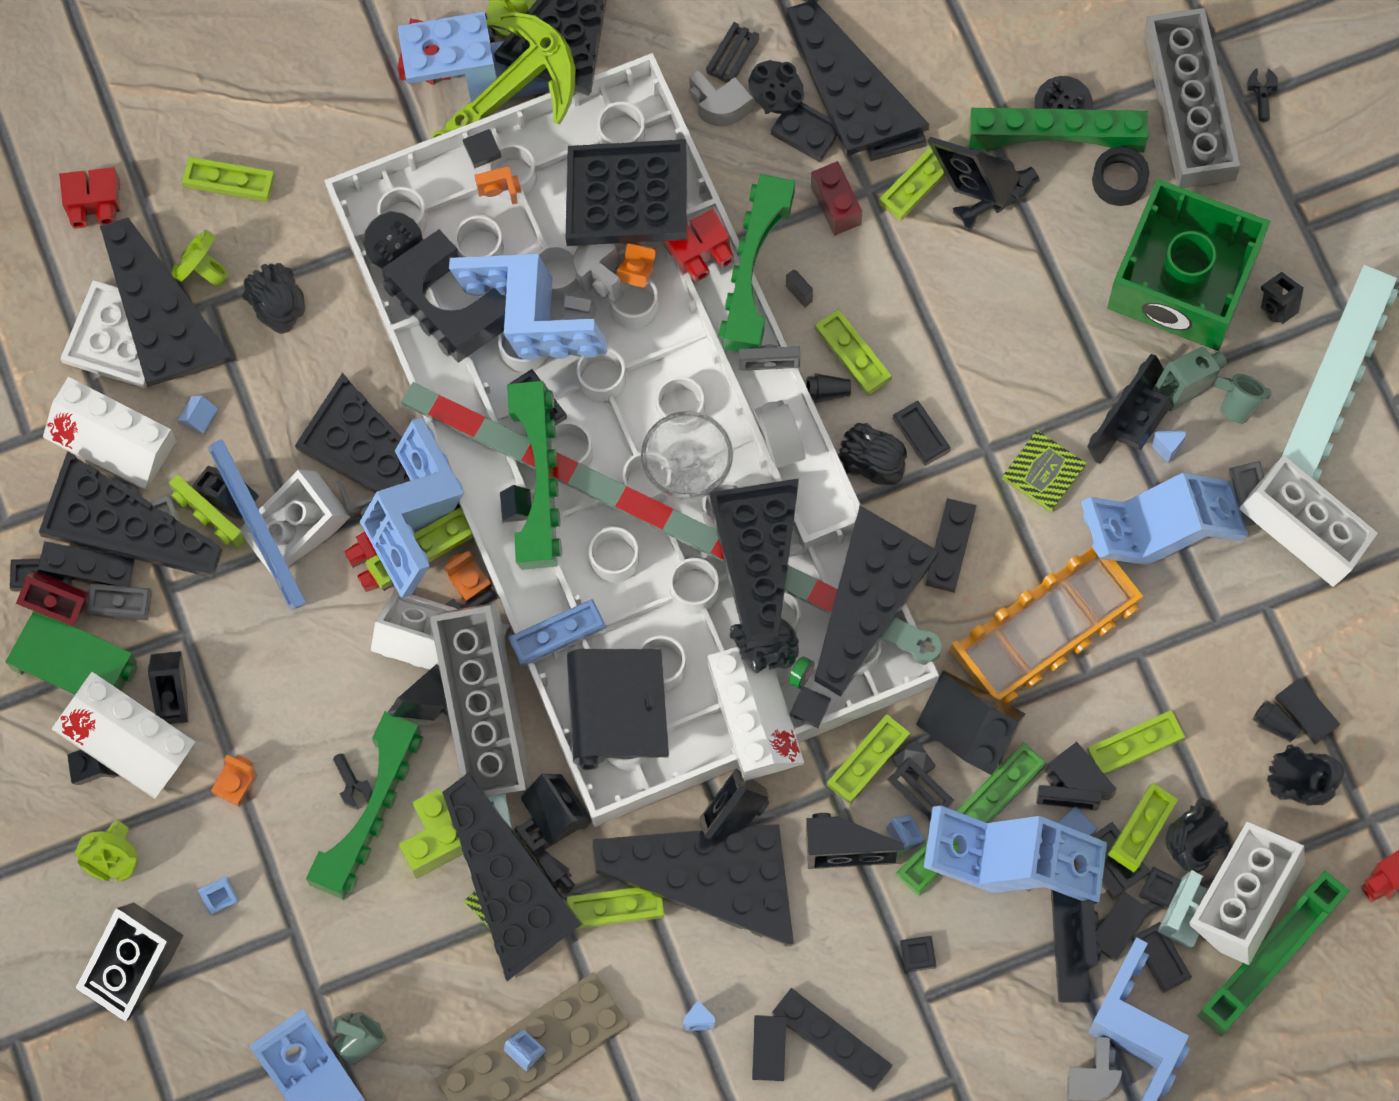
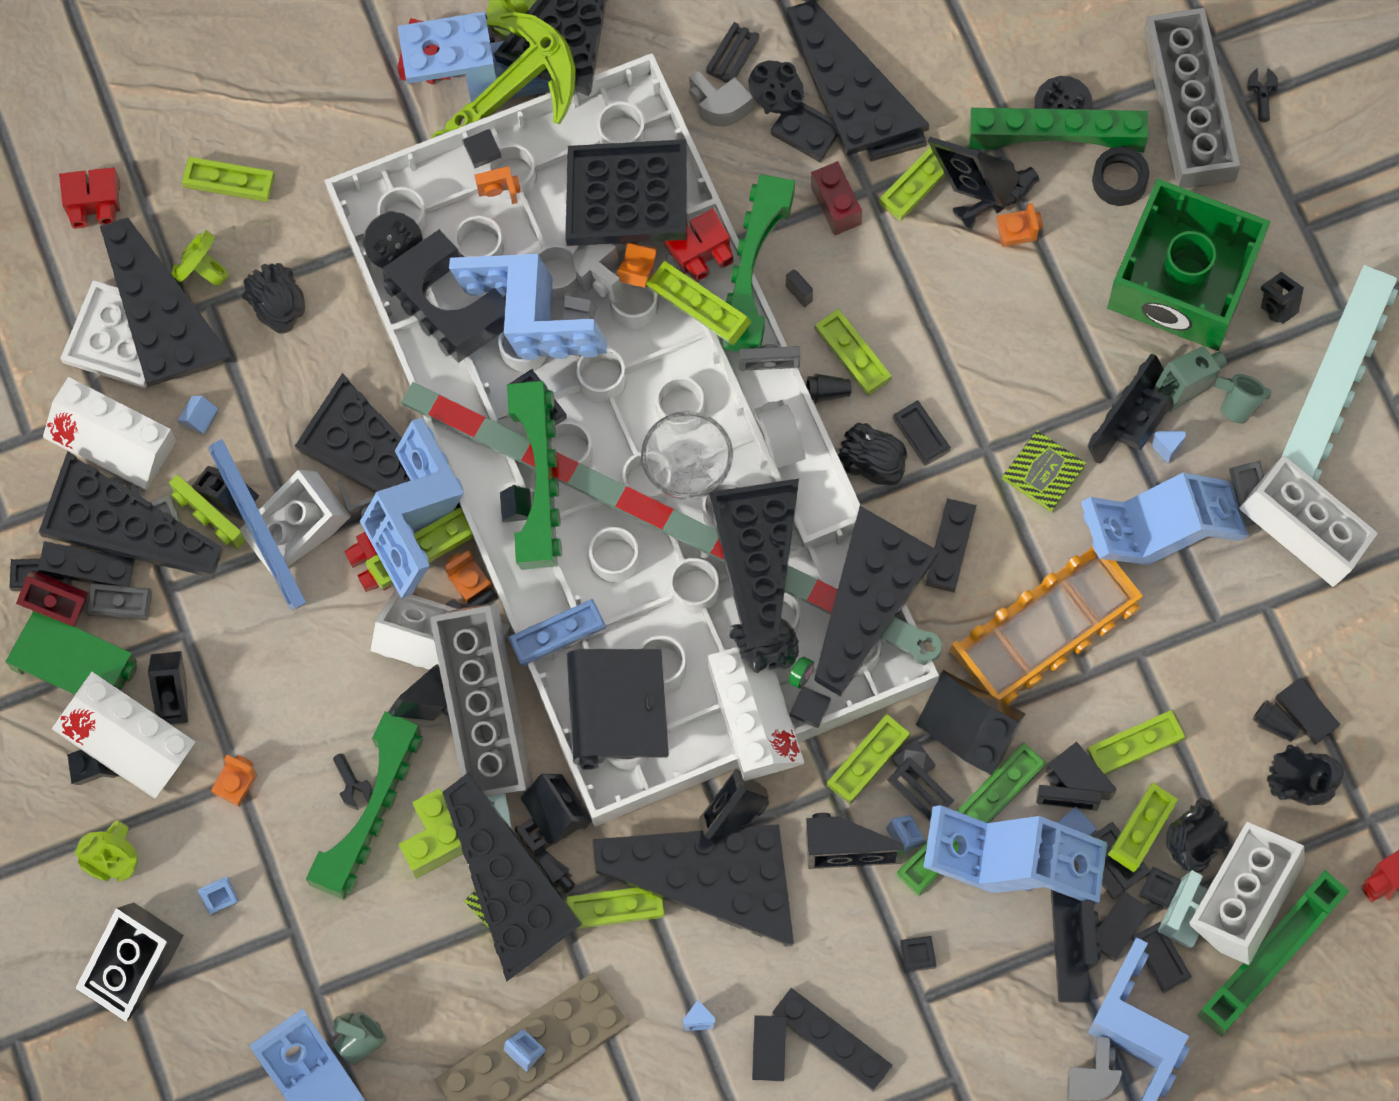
(699, 303): none -> lime plate
(1019, 226): none -> orange bracket

